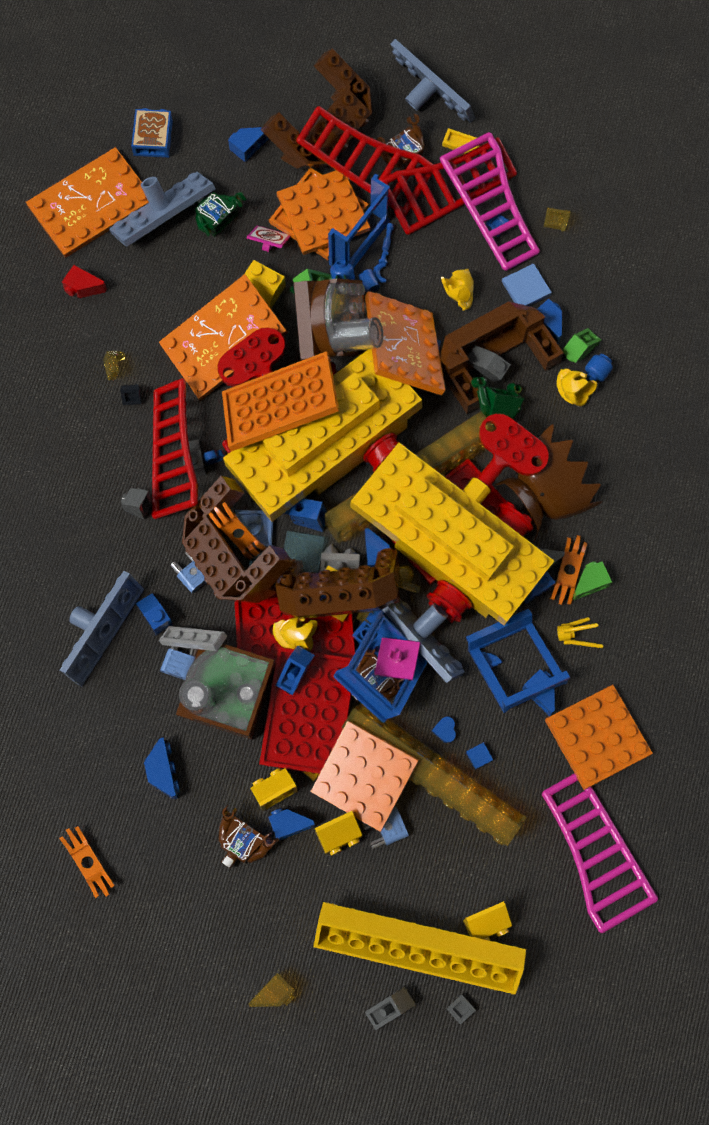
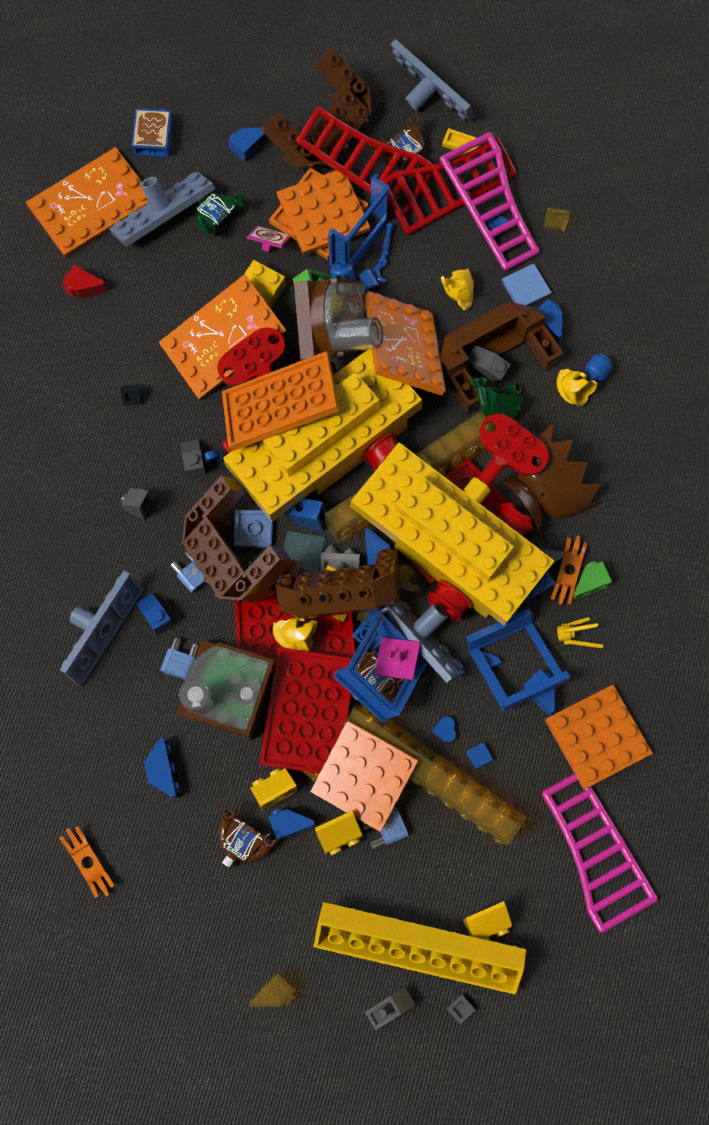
(110, 362): clear yellow tile -> none
(185, 451): red bar -> none
(193, 638): light grey tile -> none
(233, 523): orange piece -> none
(294, 670): blue slope -> none
(581, 345): bright green slope -> none

